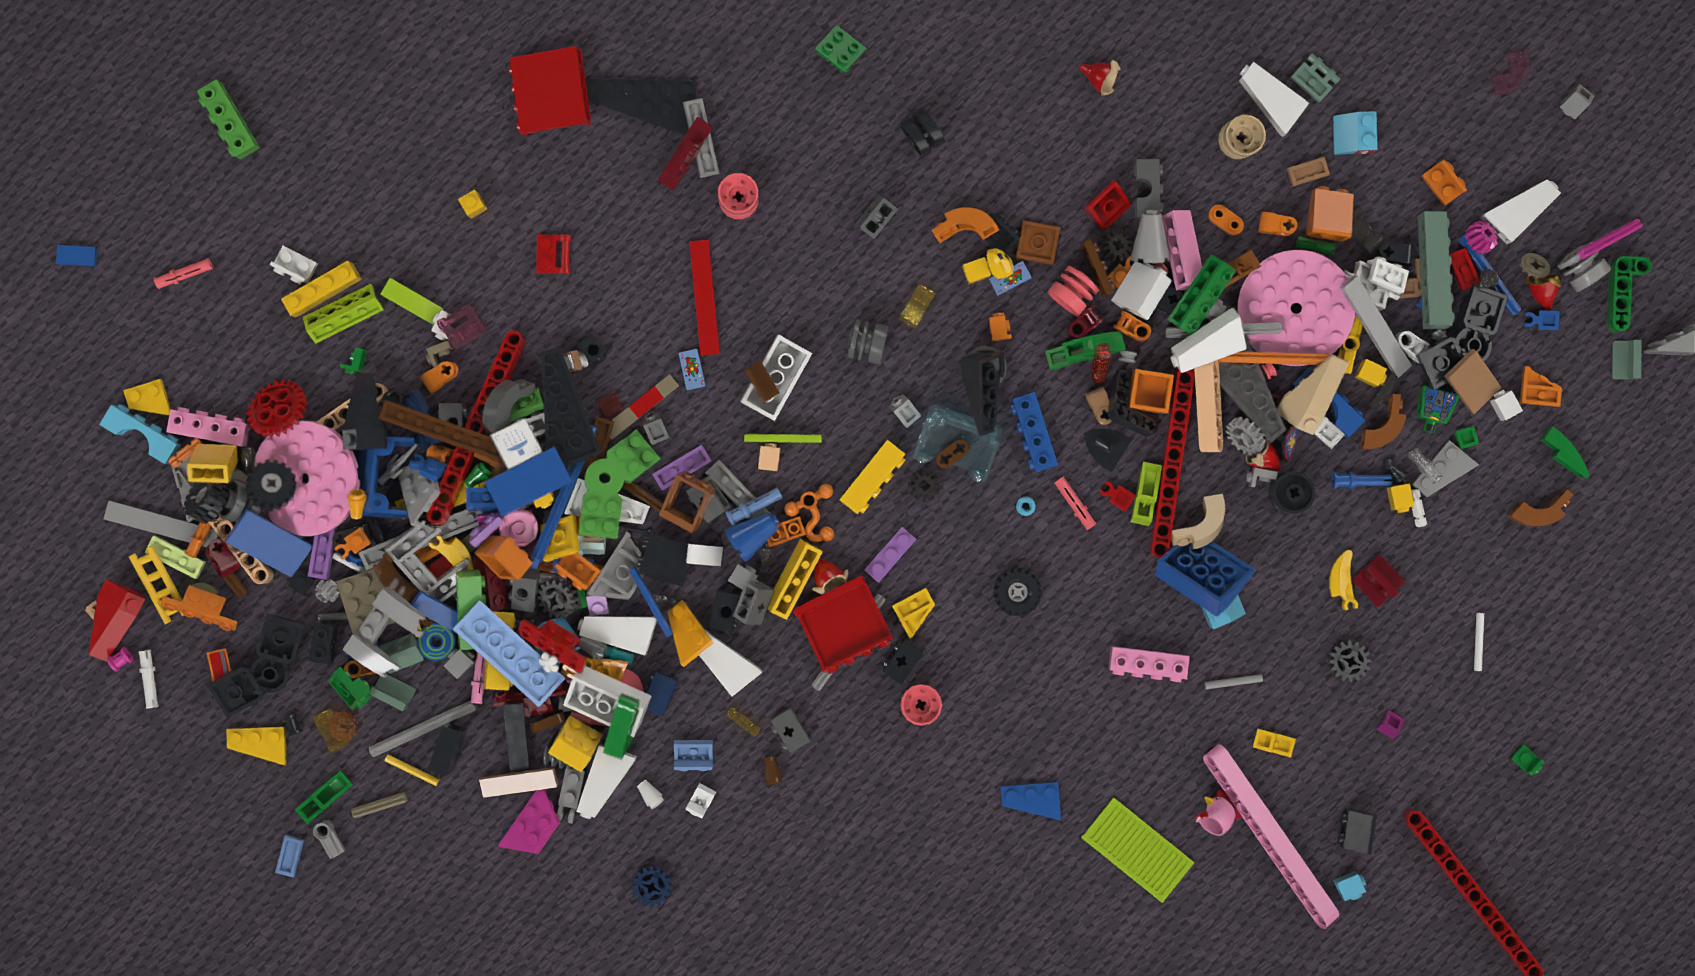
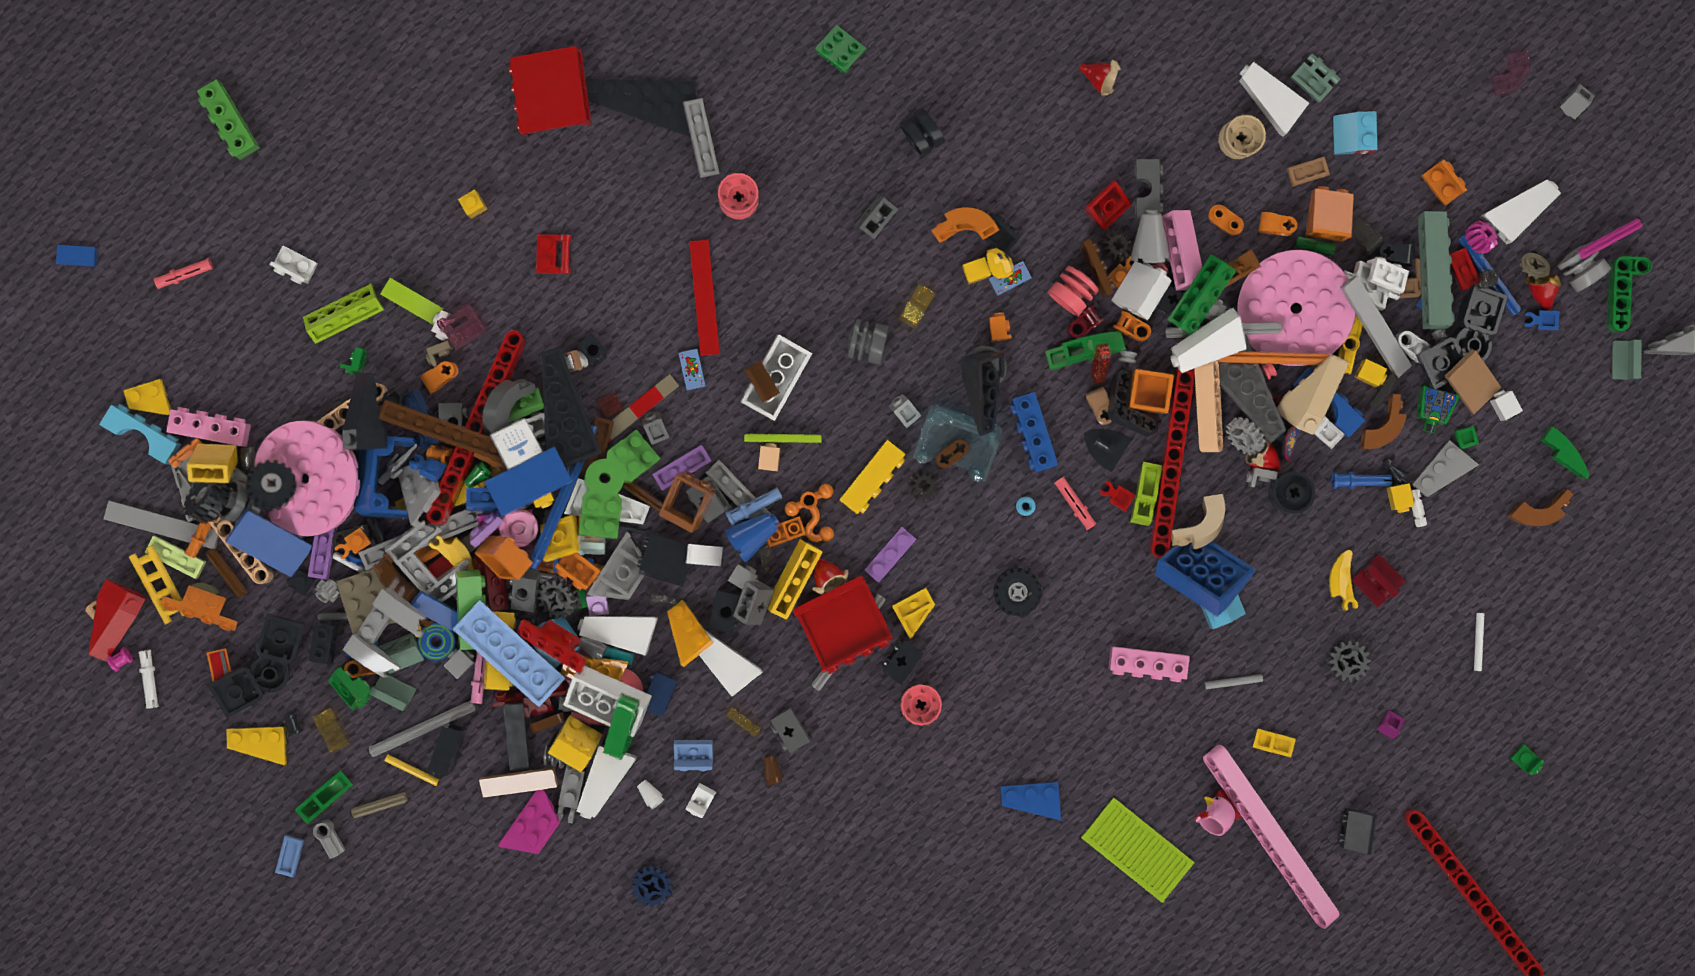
(224, 560): dark red piece -> none
(277, 408): red gear -> none
(321, 289): yellow brick -> none
(339, 733): clear orange gear -> none
(356, 502): light orange cone -> none
(548, 662): white plant -> none
(651, 602): blue bar -> none
(685, 153): dark red bracket -> none
(1038, 242): dark orange tile -> none
(1350, 886): medium azure brick -> none
(1425, 466): clear pin -> none
(1539, 390): orange wing -> none

